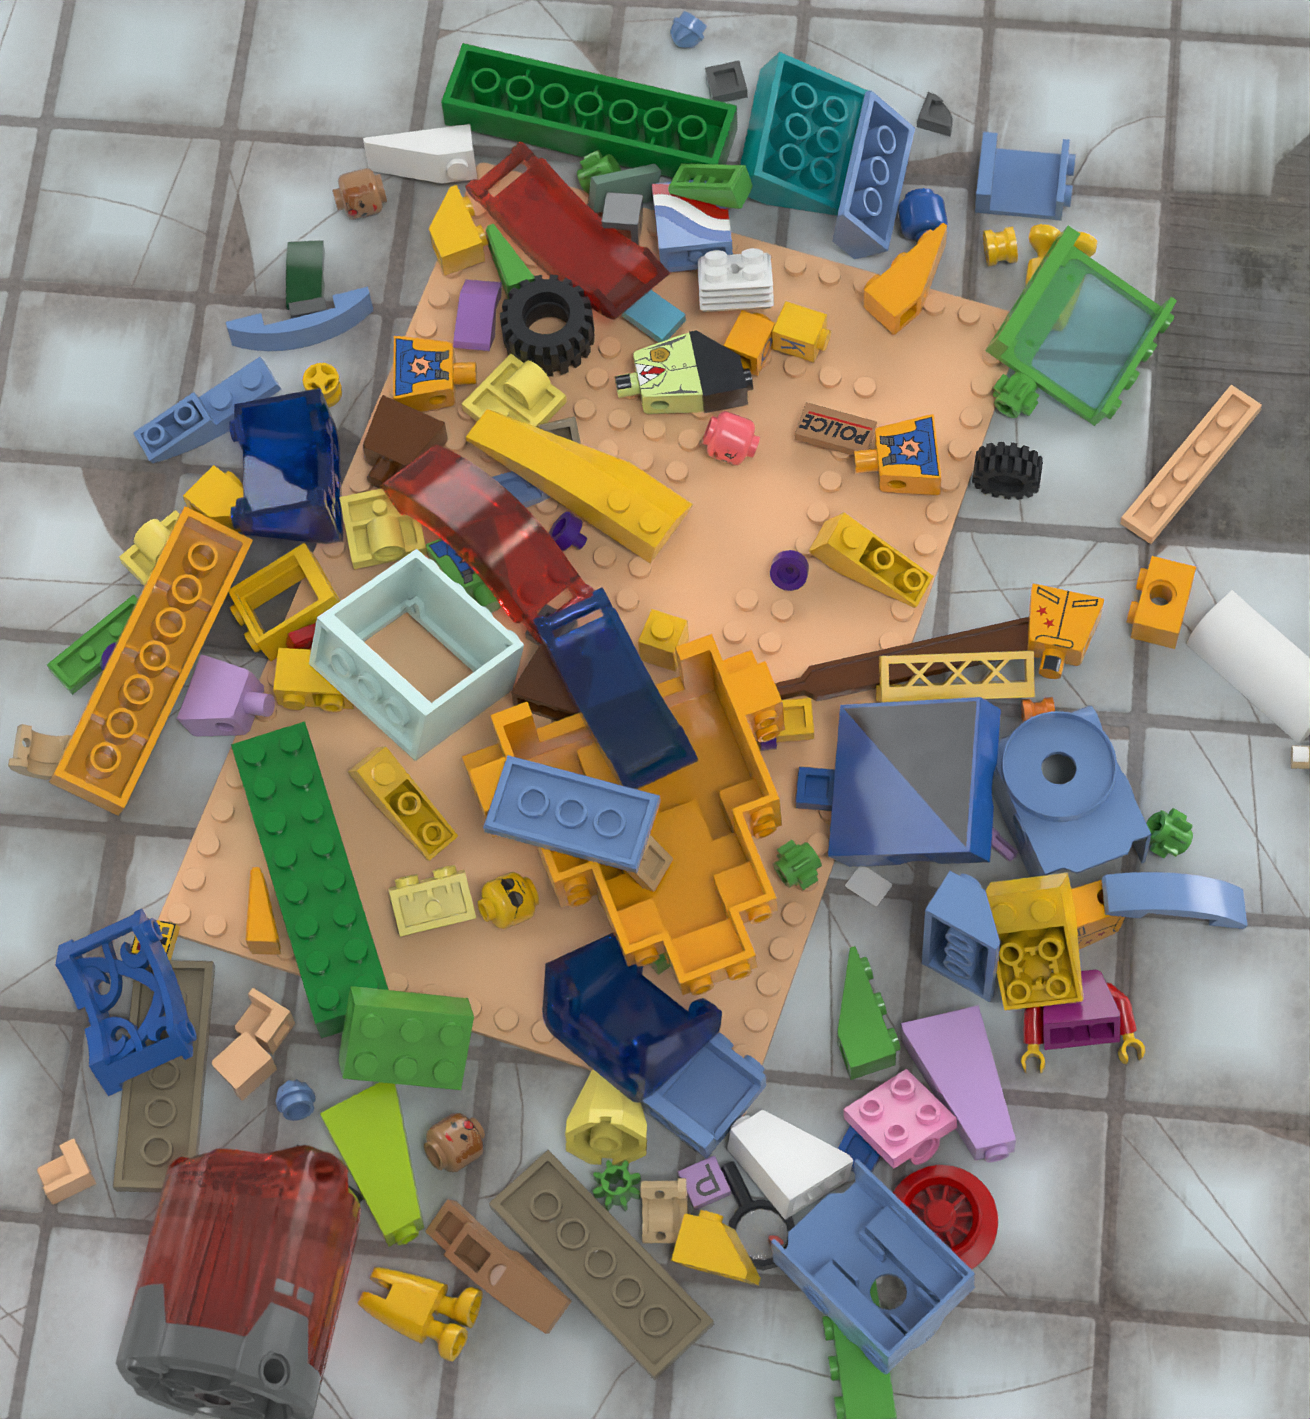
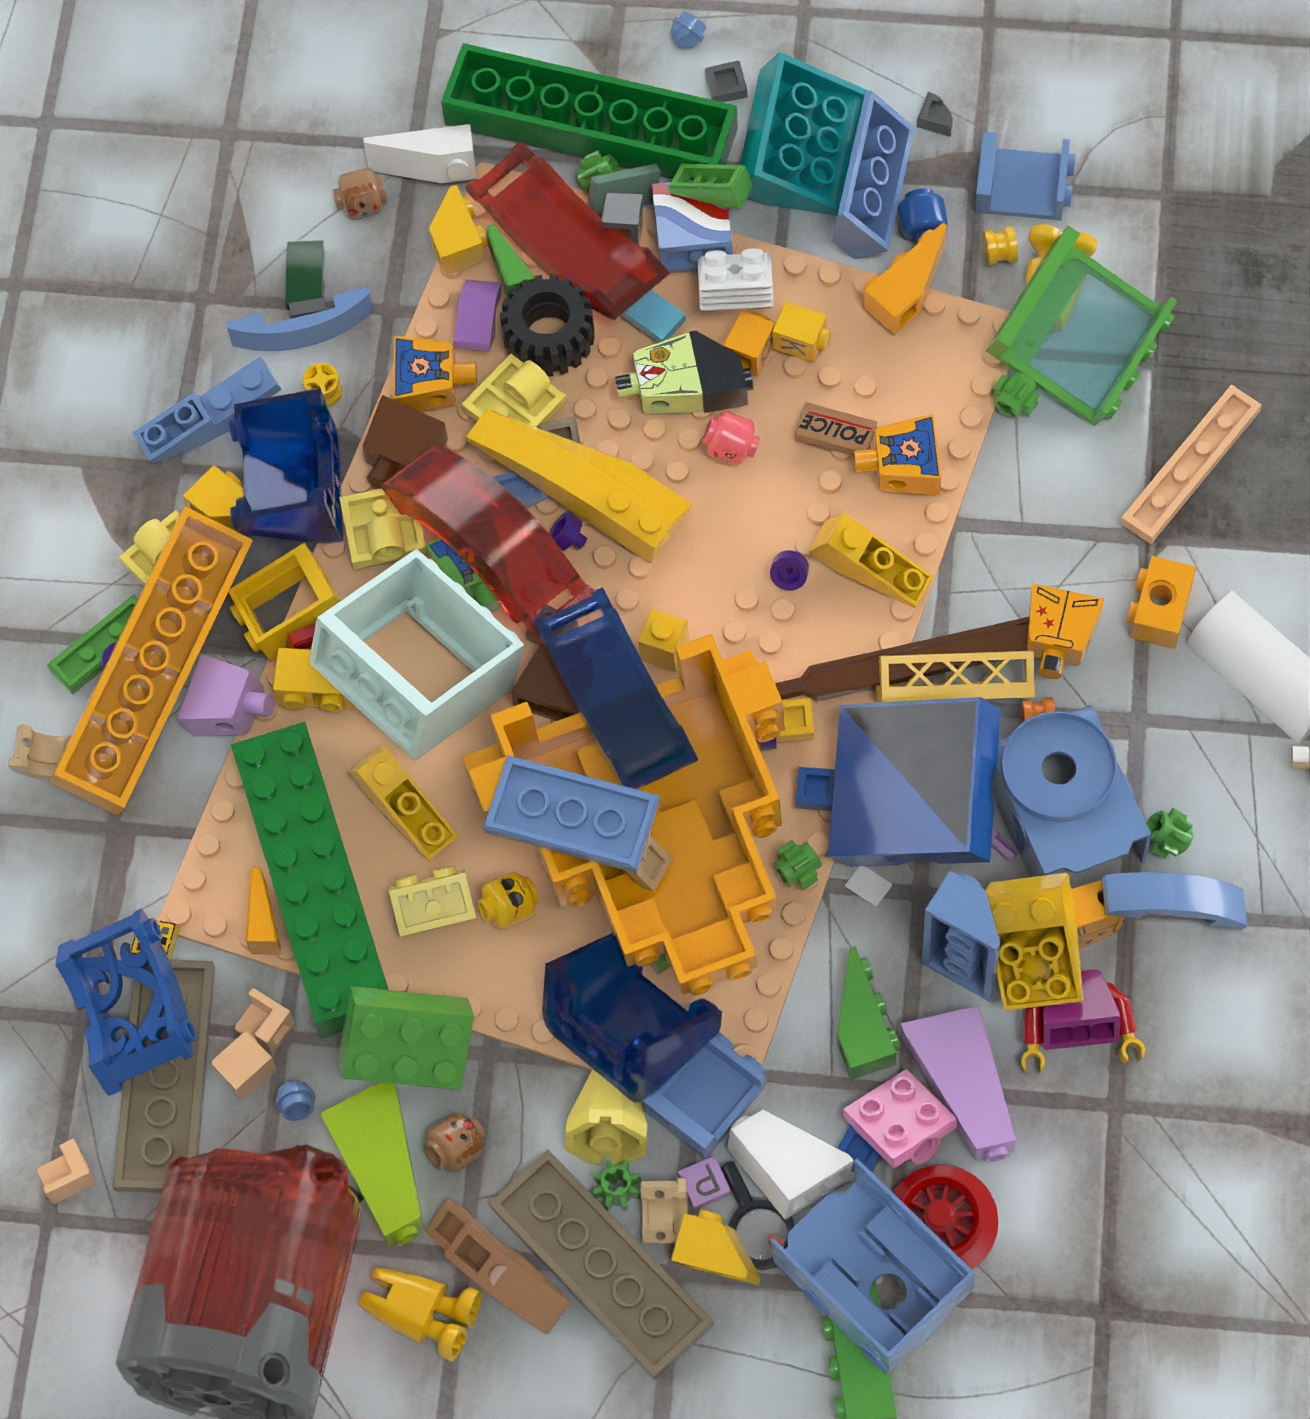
(1007, 470): black tyre -> none

